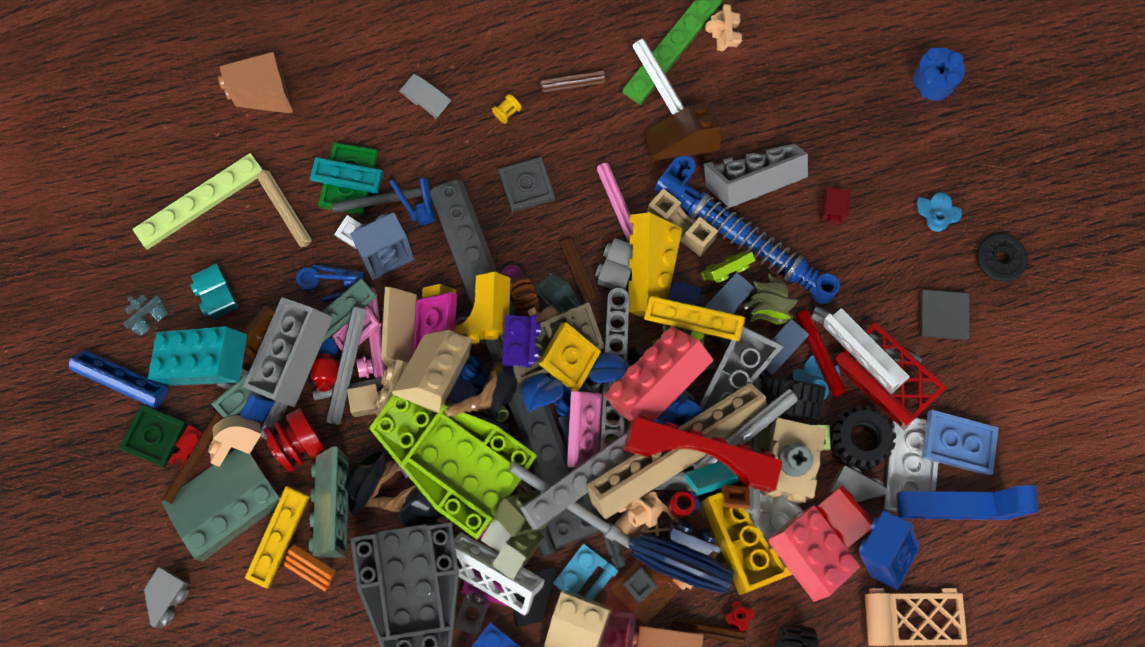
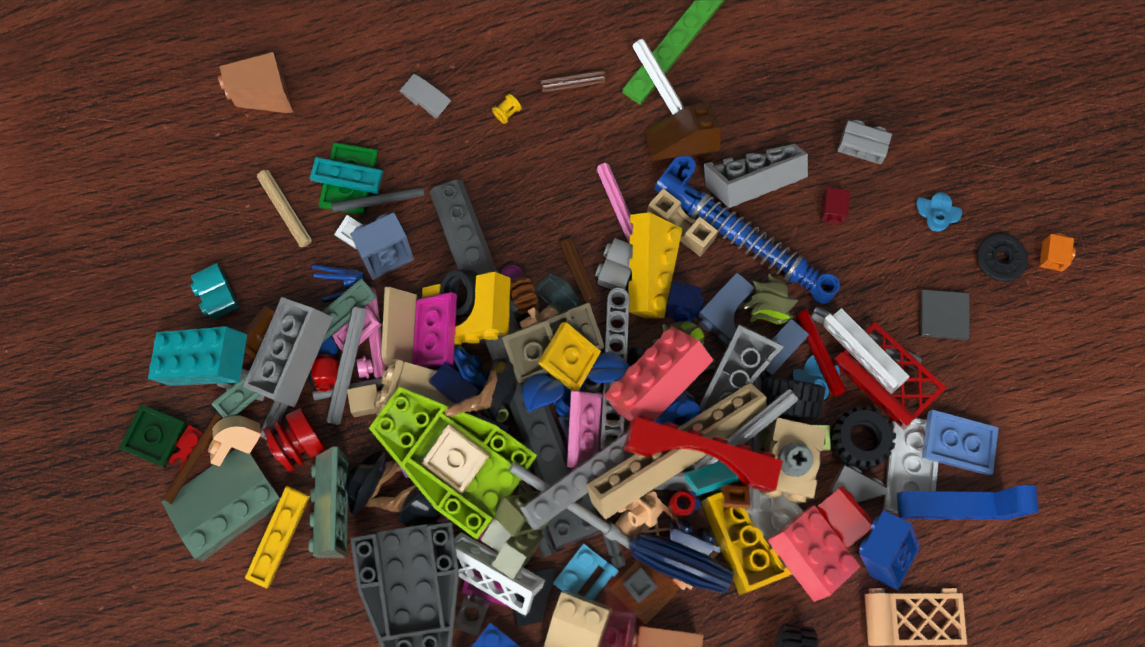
(119, 378): blue brick -> none
(136, 321): clear light blue hips -> none
(163, 595): light grey slope -> none
(197, 201): yellowish green plate -> none
(257, 408): blue tile -> none
(306, 280): blue tile -> none
(309, 567): orange tile -> none
(424, 212): blue plant -> none
(434, 369): tan slope -> none
(450, 284): none -> black tyre
(456, 458): none -> tan tile
(519, 341): dark purple bracket -> none
(526, 184): dark grey tile -> none
(695, 318): yellow tile -> none
(709, 631): reddish brown axle -> none
(721, 28): light nougat hips -> none
(732, 263): lime plate -> none
(740, 623): red plate -> none
(864, 141): none -> light grey brick
(939, 73): blue brick -> none
(1057, 252): none -> orange brick

